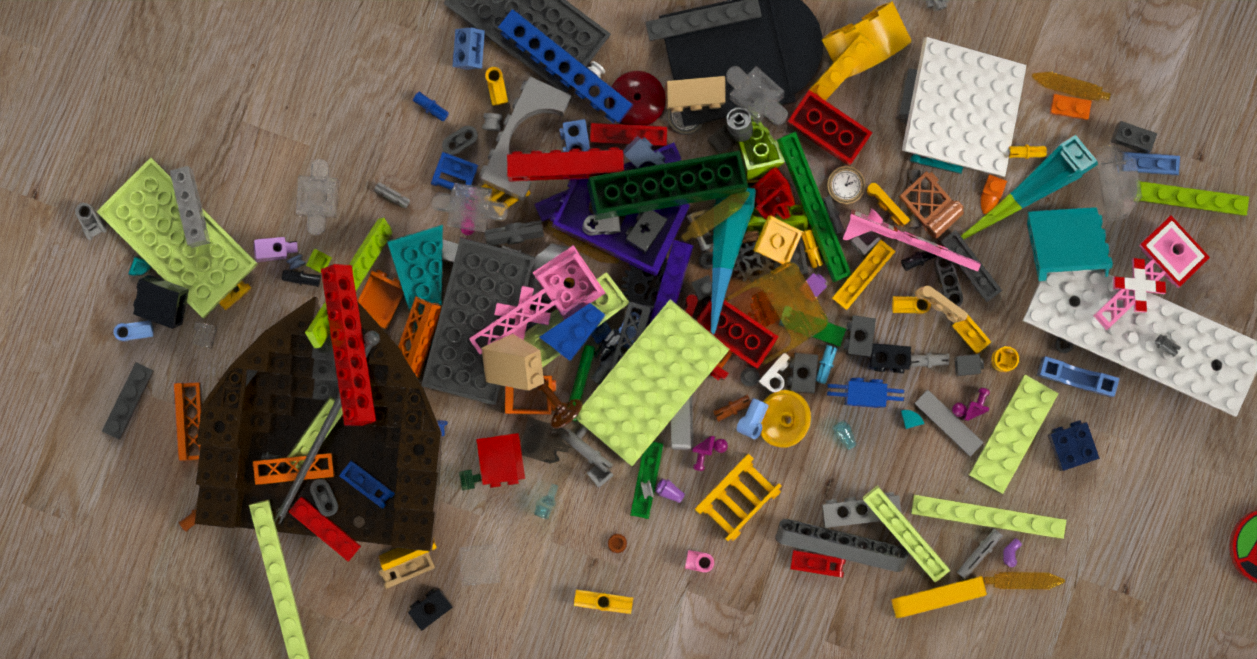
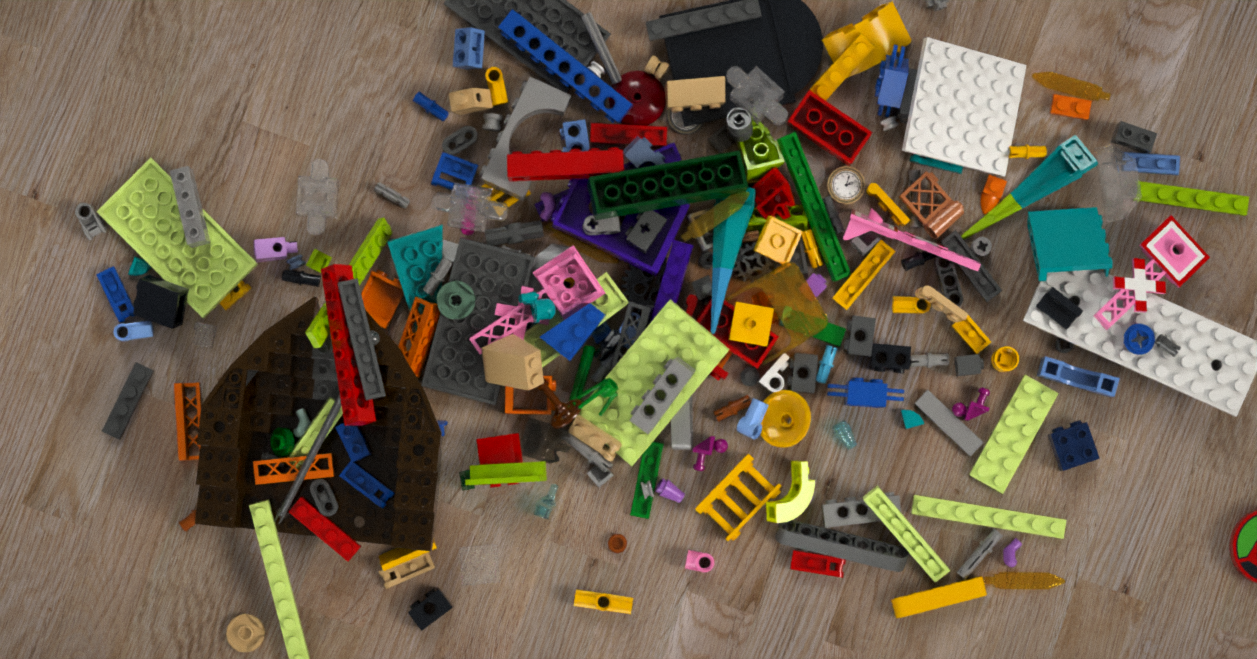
(116, 293): none -> blue plate
(245, 633): none -> tan tile
(282, 442): none -> green plate
(303, 424): none -> light aqua arm
(354, 442): none -> blue brick
(361, 339): none -> dark grey plate
(437, 276): none -> light grey axle
(466, 100): none -> tan torso
(467, 300): none -> sand green plate
(507, 473): none -> lime fence
(540, 308): none -> teal piece
(549, 203): none -> medium lavender arm
(595, 437): none -> tan plate
(601, 48): none -> light grey axle
(607, 388): none -> green plant
(656, 68): none -> tan wheel
(683, 373): none -> light grey brick
(751, 324): none -> yellow plate
(797, 498): none -> neon yellow arch
(889, 123): none -> white bush
(891, 81): none -> blue brick
(977, 248): none -> light grey wheel
(1059, 308): none -> black panel
(1146, 344): none -> blue gear

